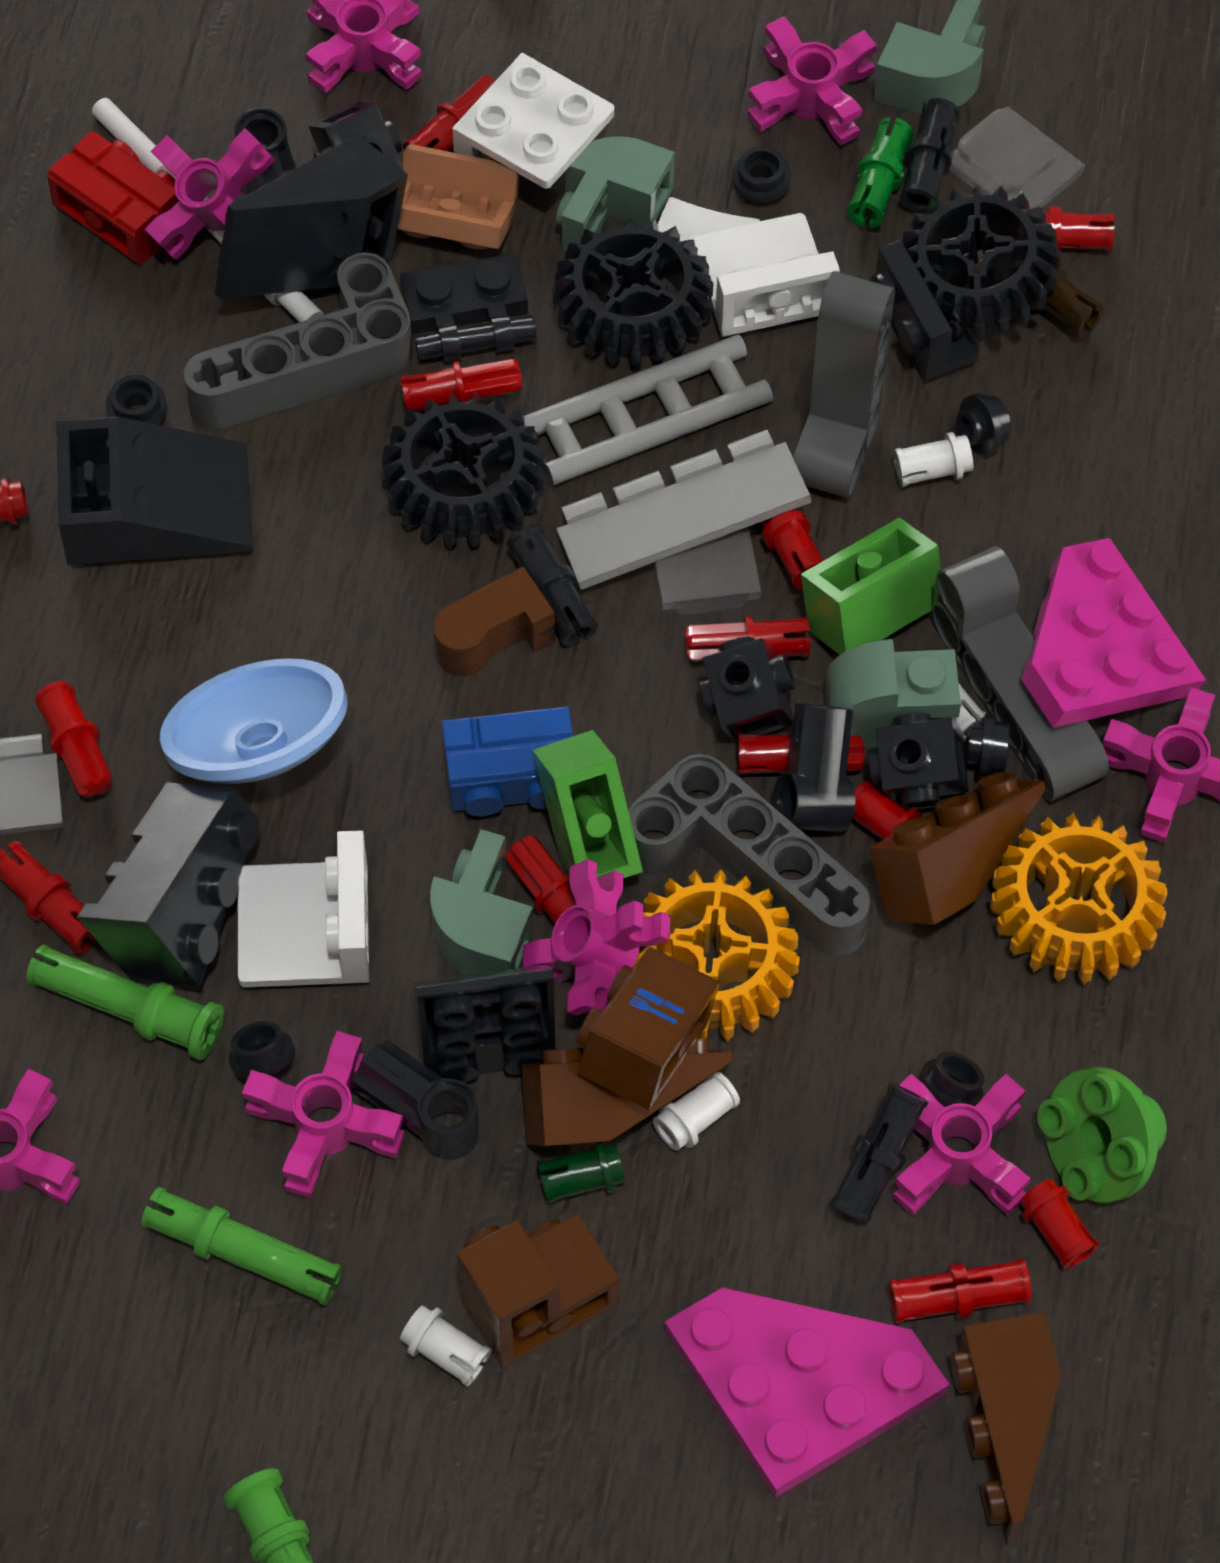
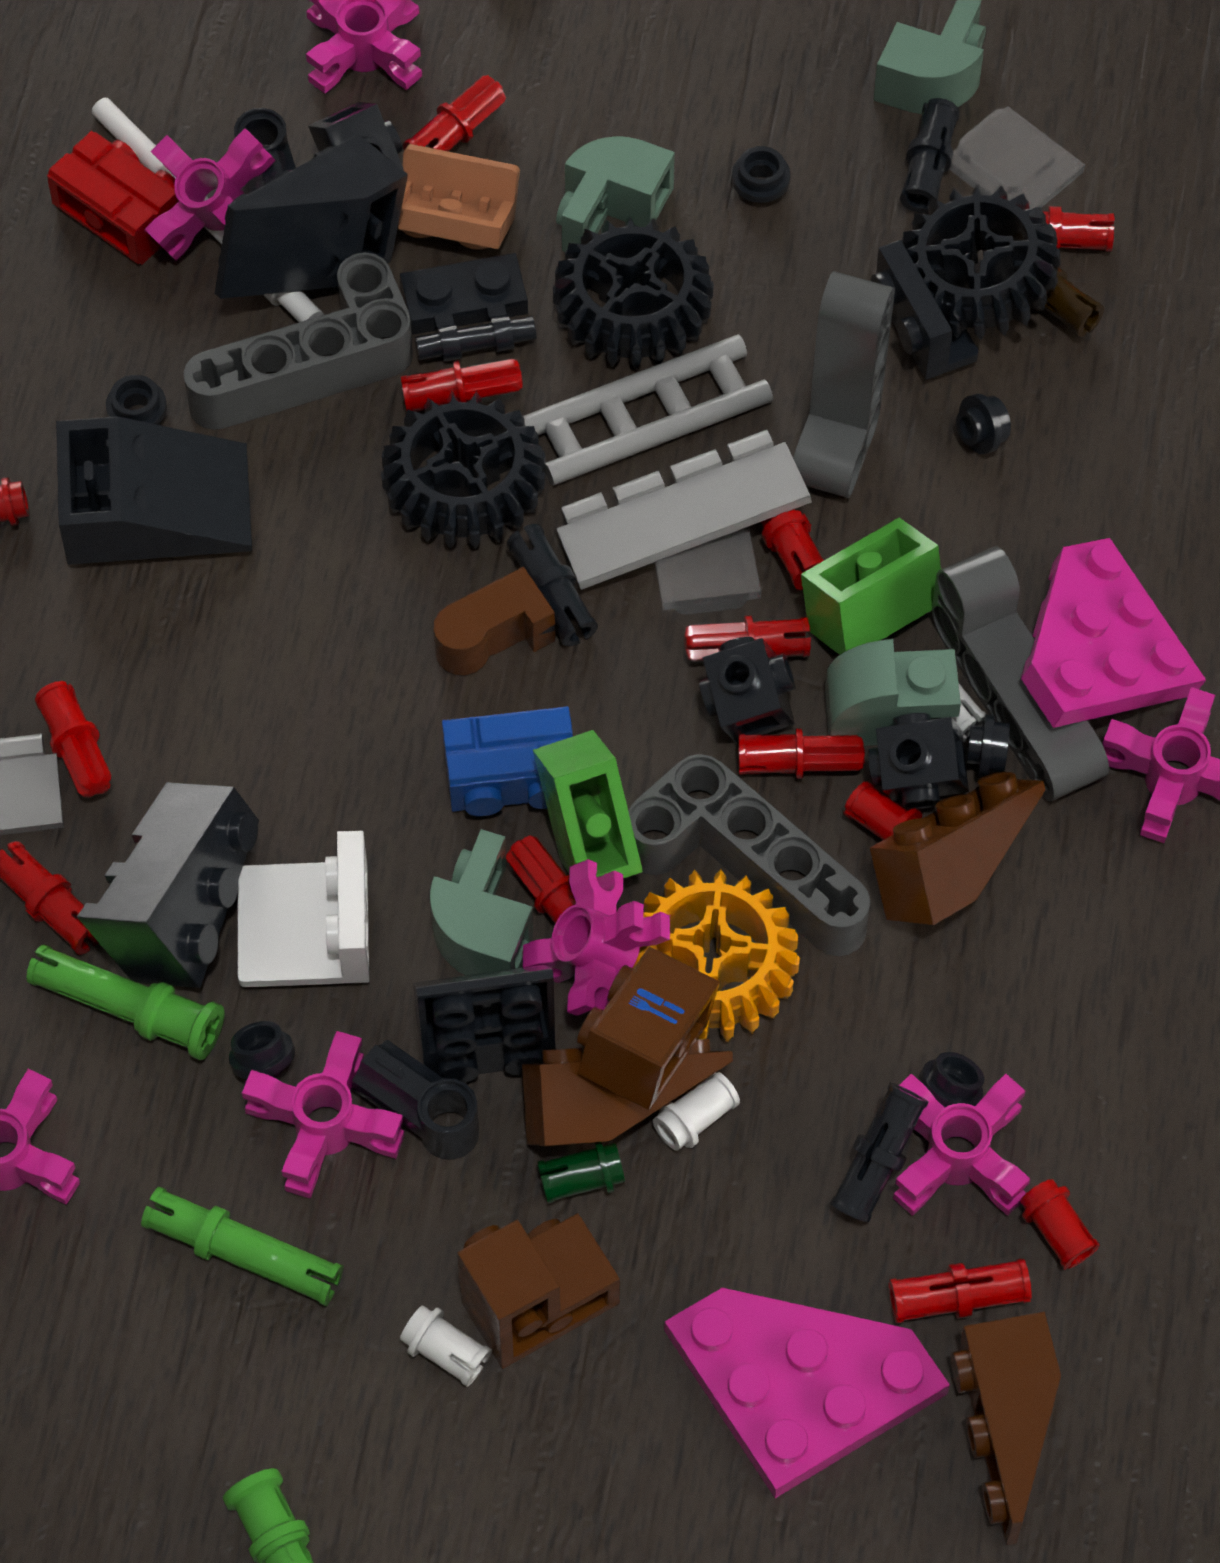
(254, 721): light blue dish -> none
(532, 121): white bracket -> none
(695, 220): white sticker -> none
(765, 273): white bracket -> none
(812, 81): dark pink pin -> none
(815, 787): black piece -> none
(880, 172): green pin -> none
(934, 460): white pin -> none
(1074, 931): light orange gear -> none
(1102, 1134): bright green plate -> none

